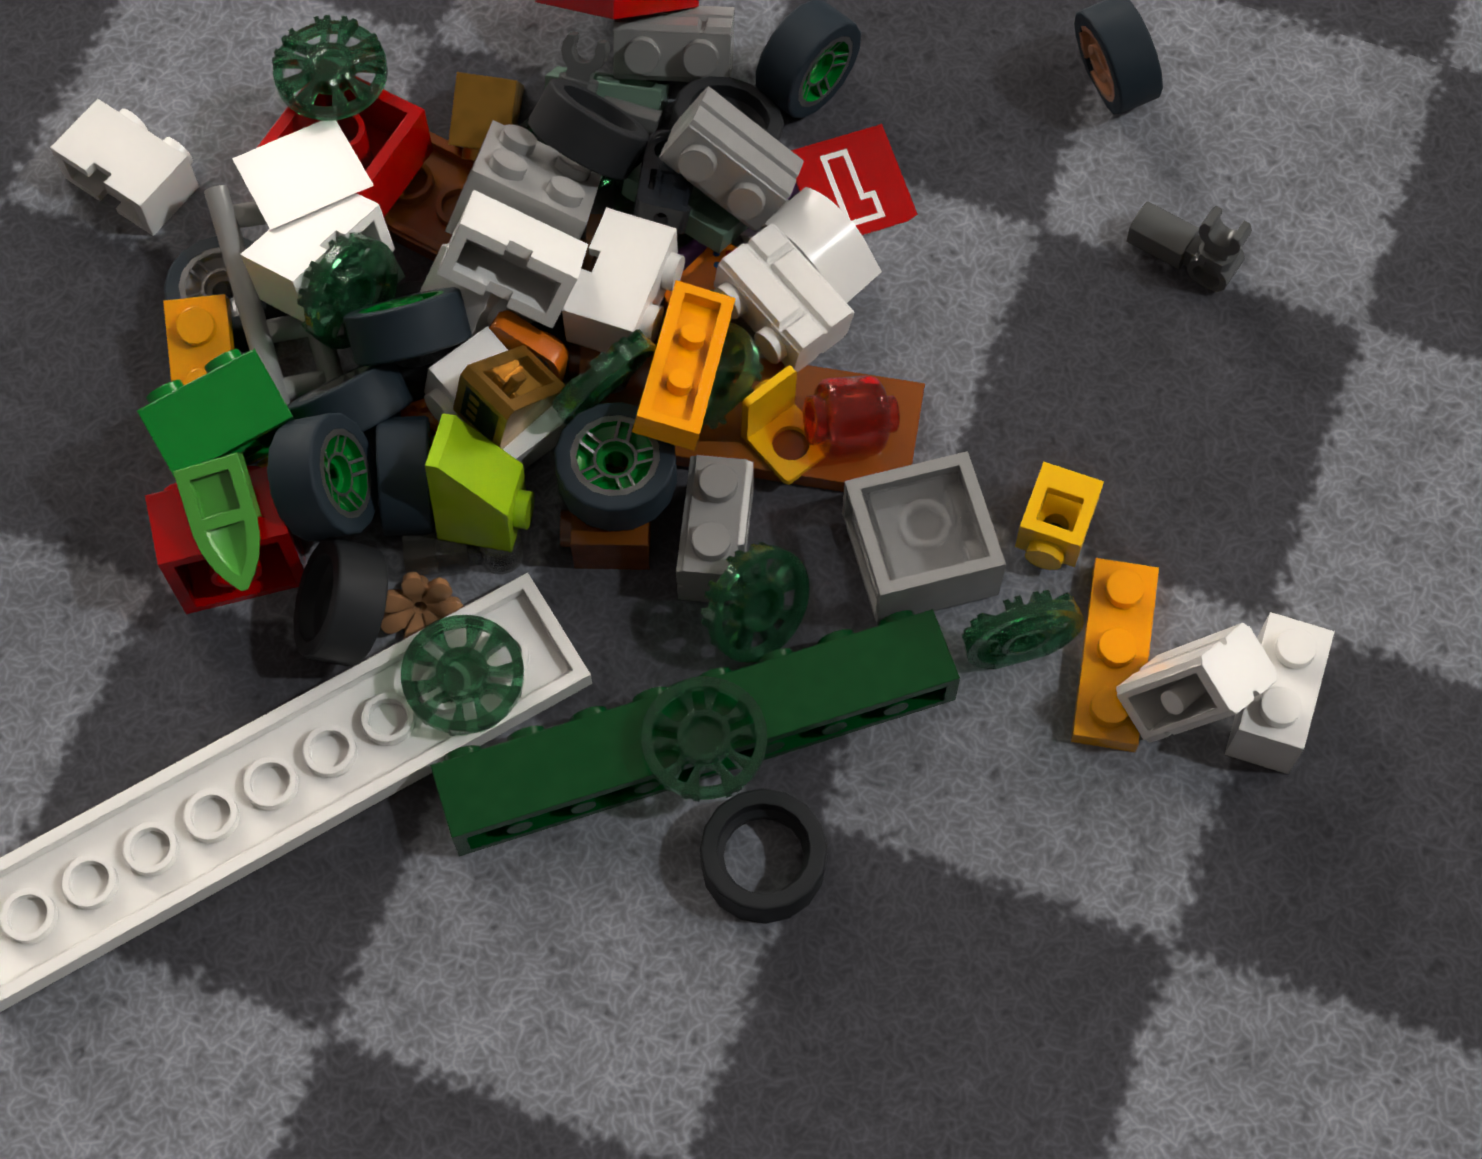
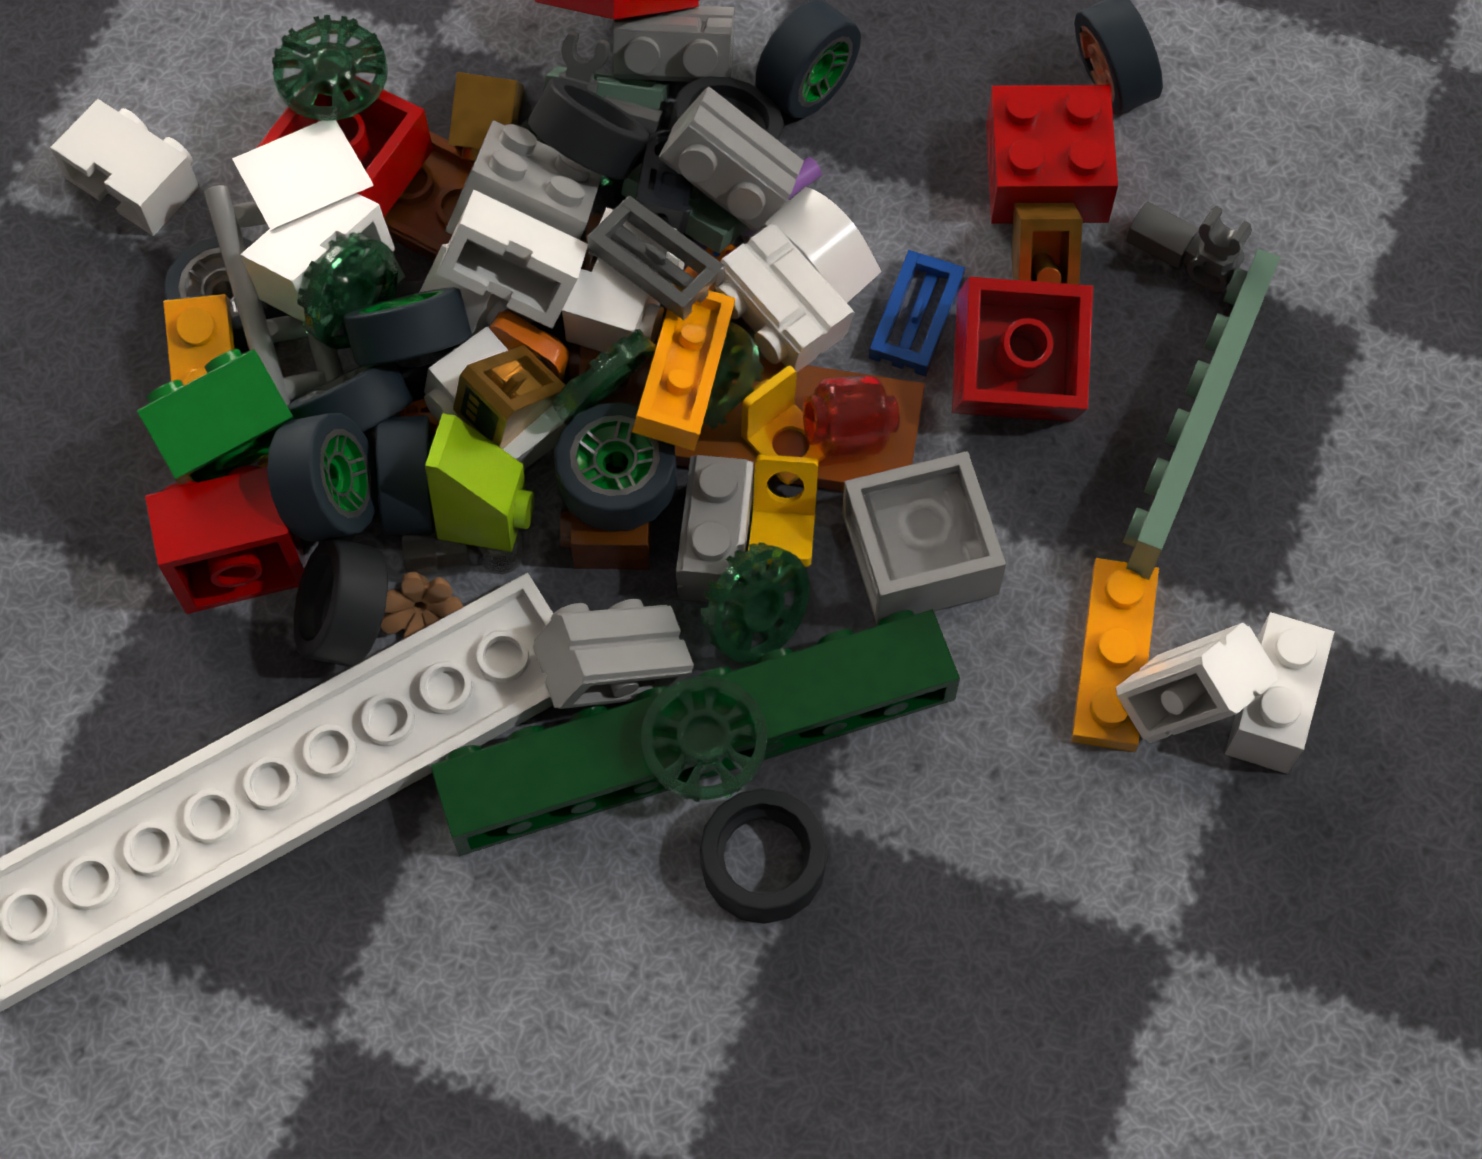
(223, 516): bright green plate -> none
(462, 674): clear green wheel -> none
(610, 653): none -> light grey brick
(680, 303): none -> dark grey tile
(780, 519): none -> yellow bracket
(859, 177): red sticker -> none
(902, 354): none -> blue tile
(1022, 349): none -> red brick
(1022, 630): clear green wheel -> none
(1046, 242): none -> pearl gold slope
(1051, 149): none -> red brick
(1062, 499): yellow brick -> none
(1191, 429): none -> sand green plate

